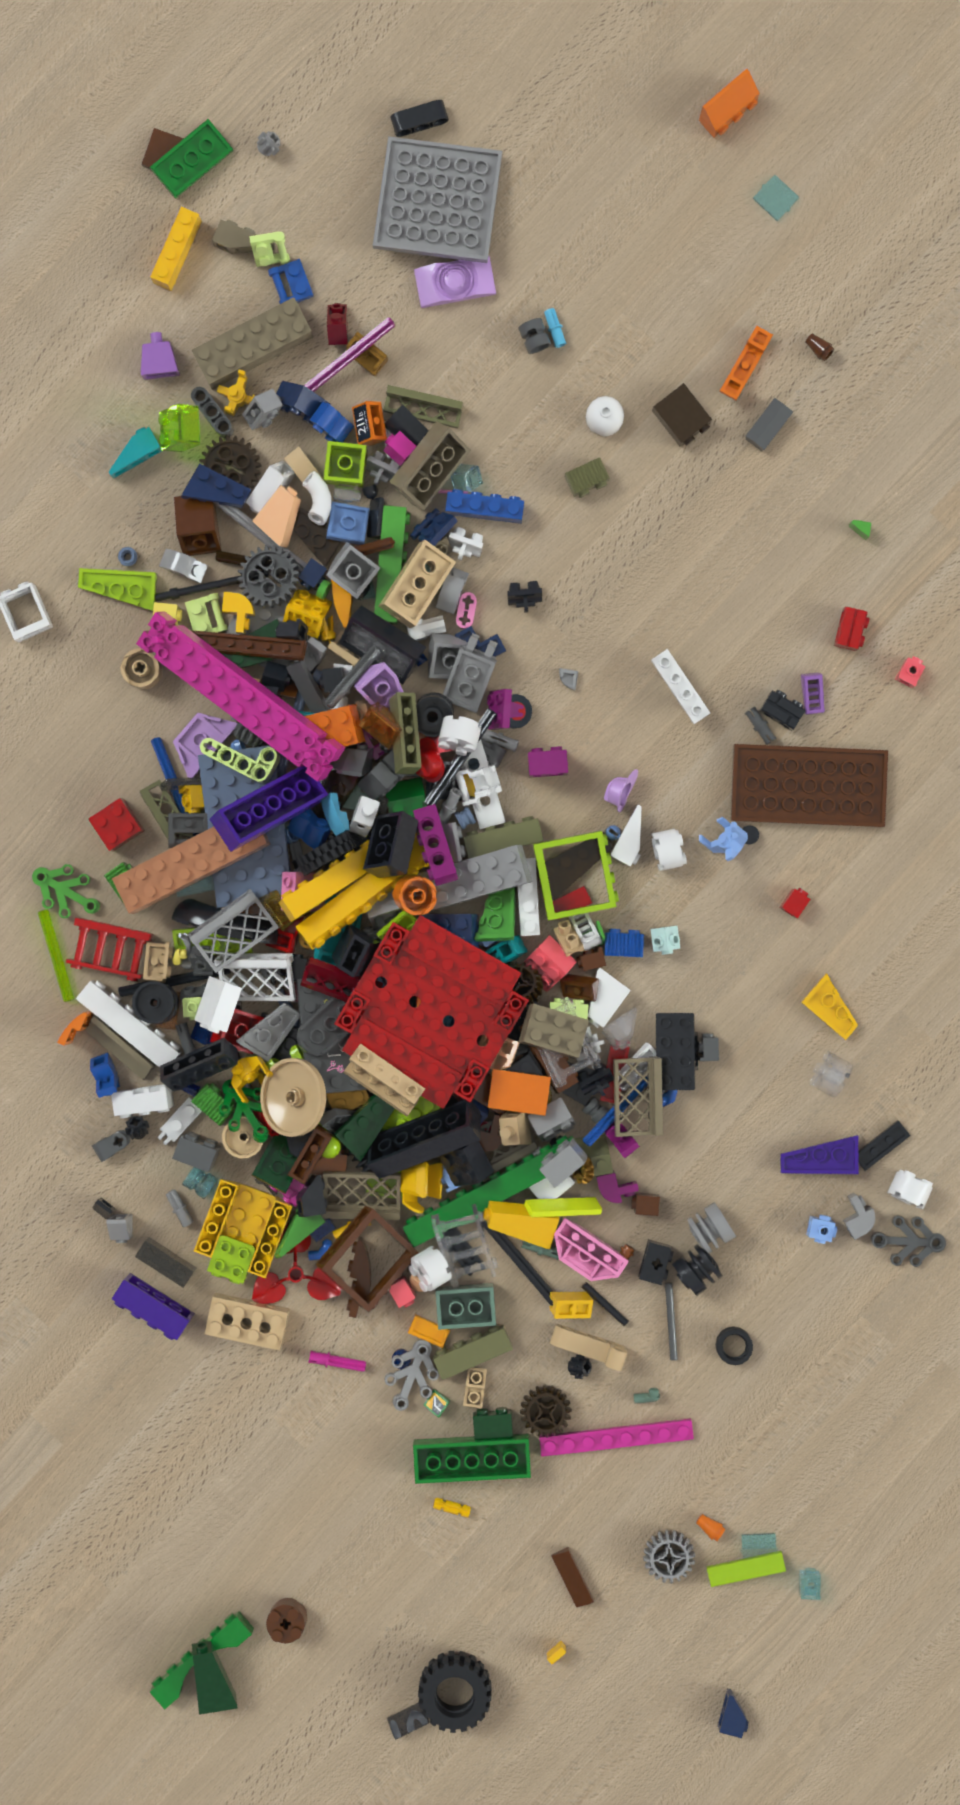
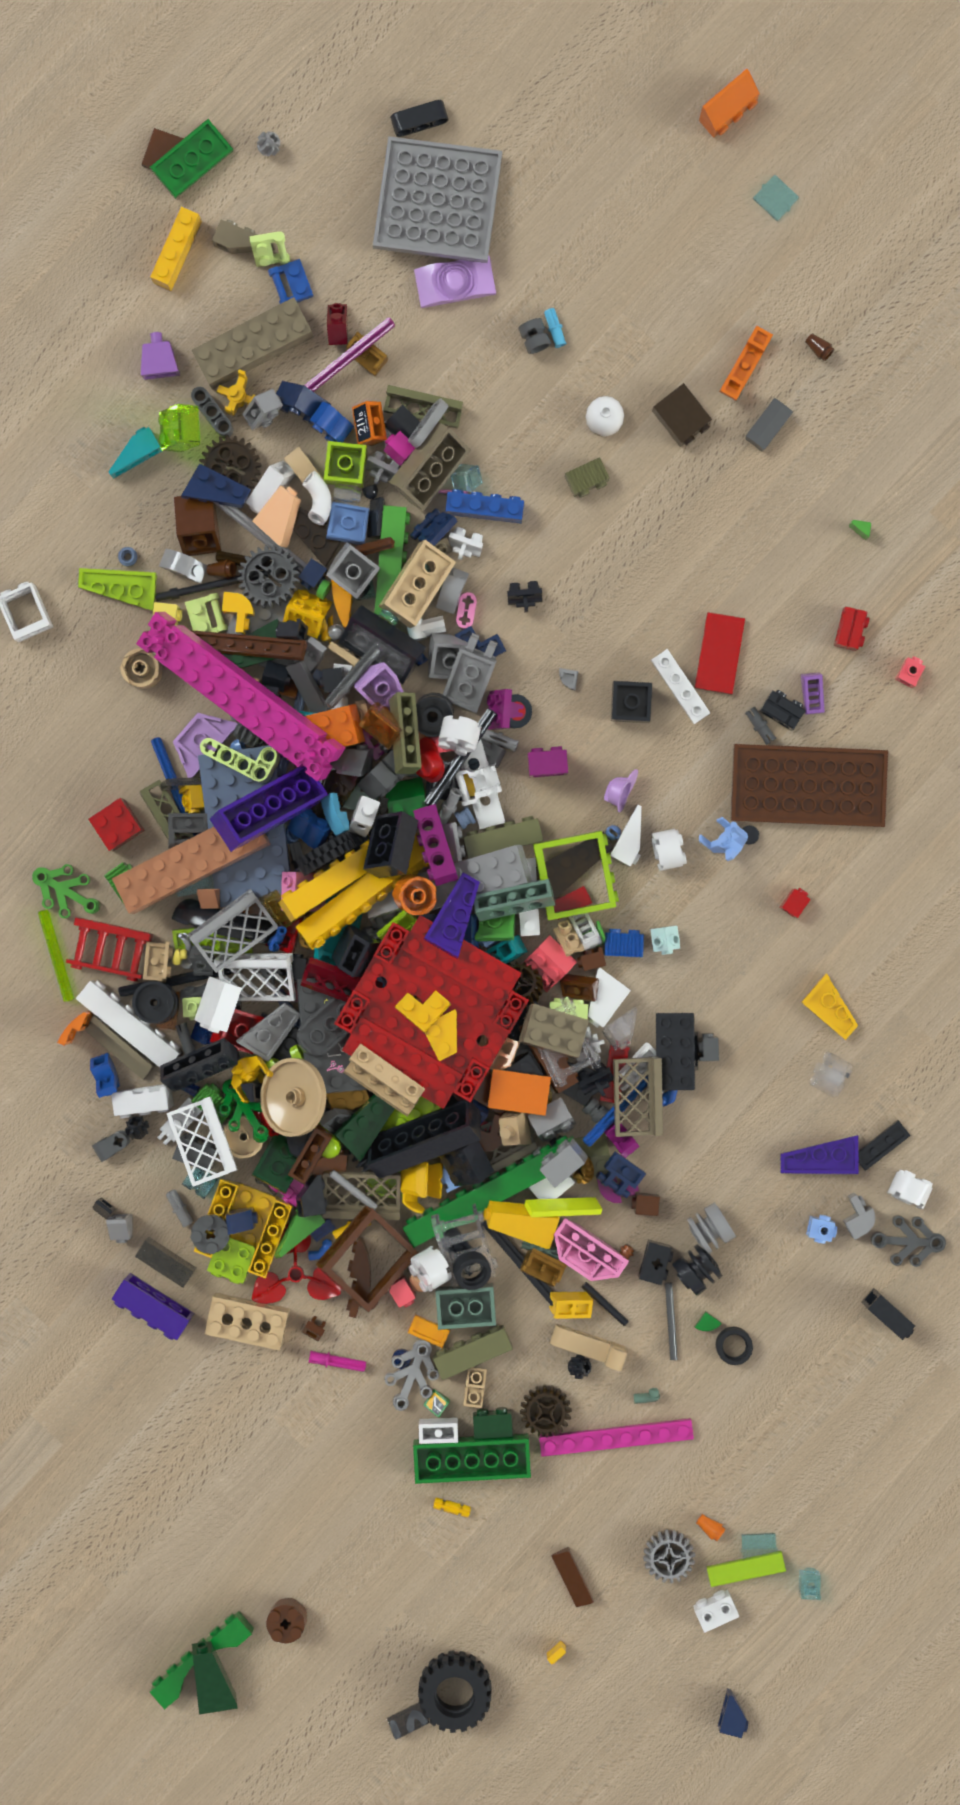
(199, 1234): none -> dark grey plate
(209, 898): none -> nougat slope
(218, 1136): none -> white fence
(222, 569): none -> reddish brown cone
(241, 1220): none -> dark blue slope
(252, 1091): none -> black slope
(277, 939): none -> blue arm
(313, 1330): none -> reddish brown tile
(336, 631): none -> light grey hinge
(352, 1189): none -> light grey bar
(388, 616): none -> clear light blue tile
(423, 1015): none -> yellow plate
(428, 423): none -> light grey beam
(438, 1430): none -> white brick
(443, 1035): none -> yellow wing
(452, 920): none -> dark purple wing
(477, 1281): none -> black tyre
(514, 900): none -> sand green brick
(543, 1267): none -> pearl gold hinge
(623, 1169): none -> dark blue plate
(631, 702): none -> black brick
(707, 1322): none -> green tile
(715, 1610): none -> white brick
(719, 653): none -> red tile
(888, 1314): none -> black brick

